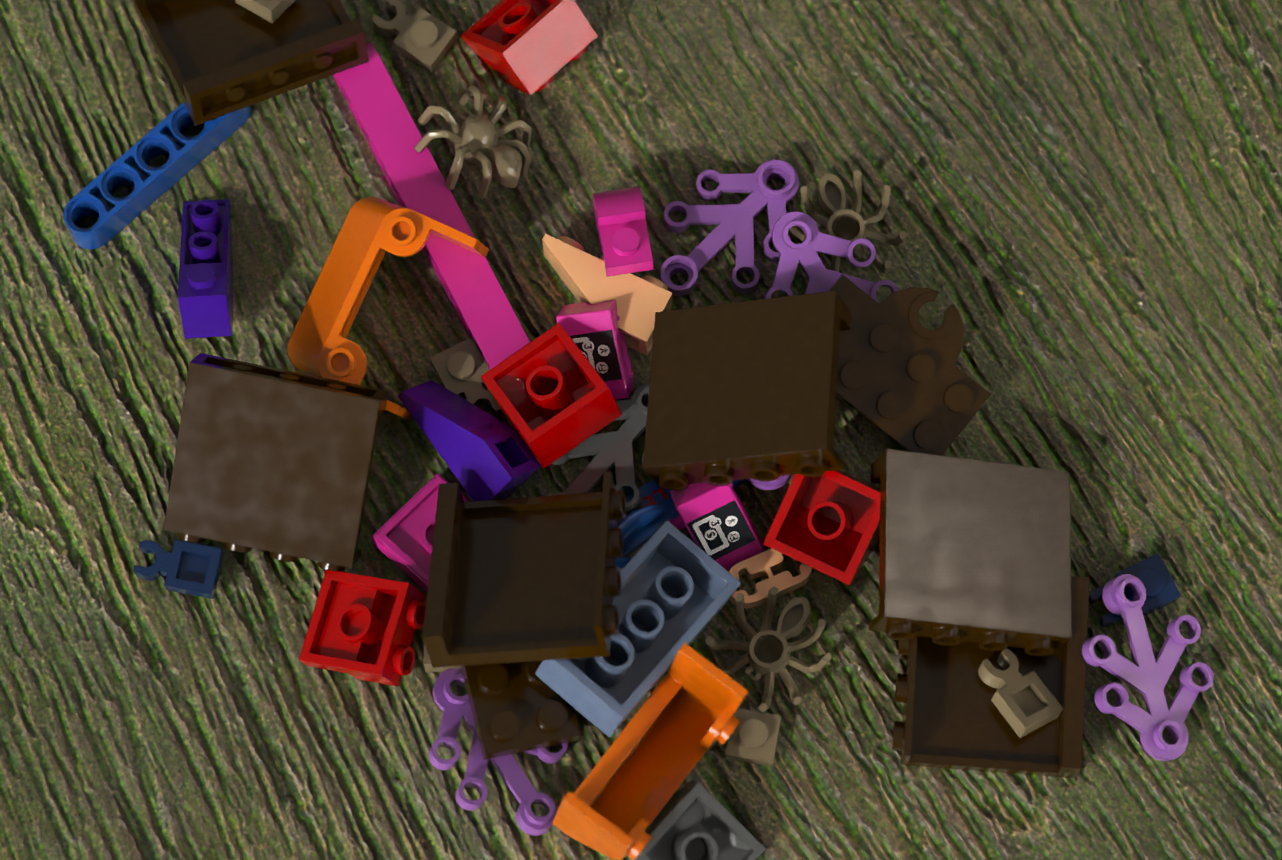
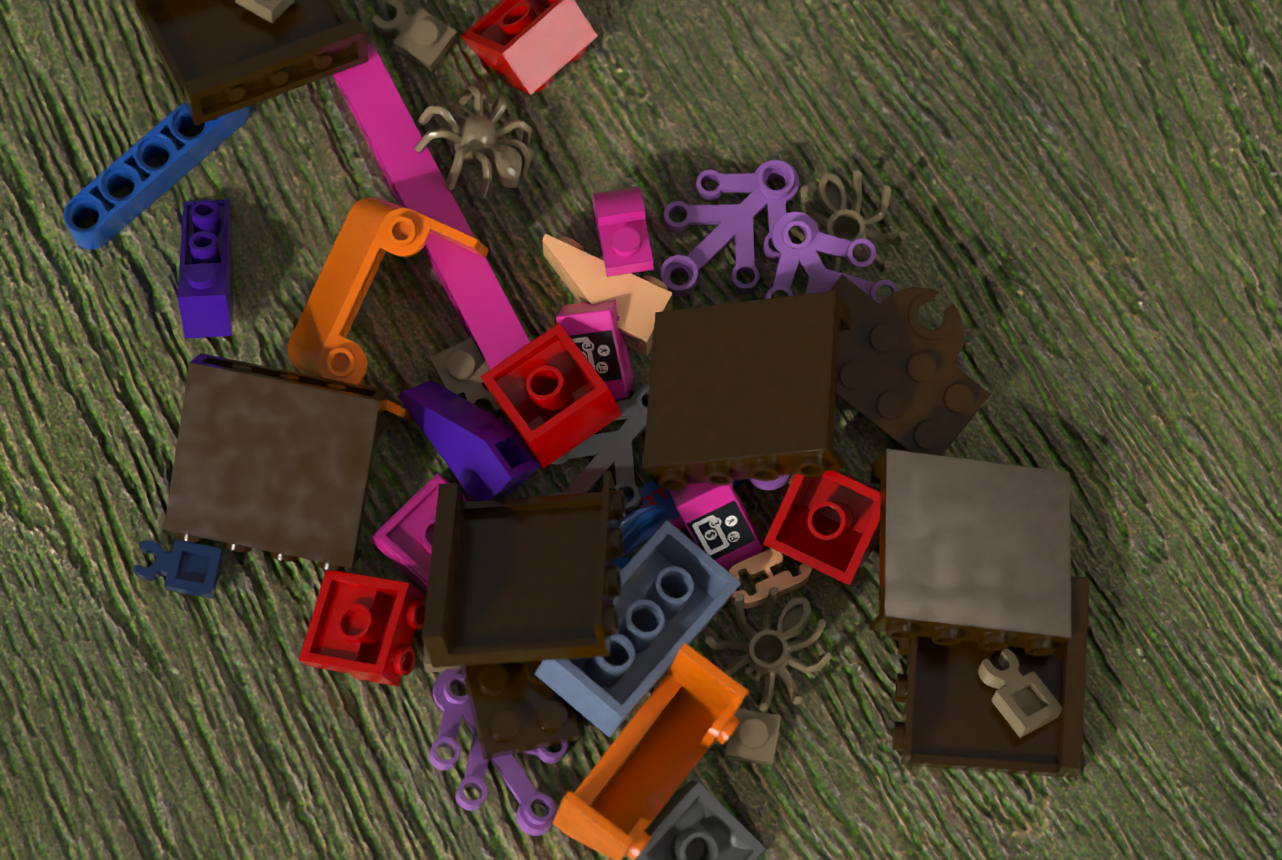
(1148, 674): medium lavender plant -> none
(1157, 582): dark blue plate -> none

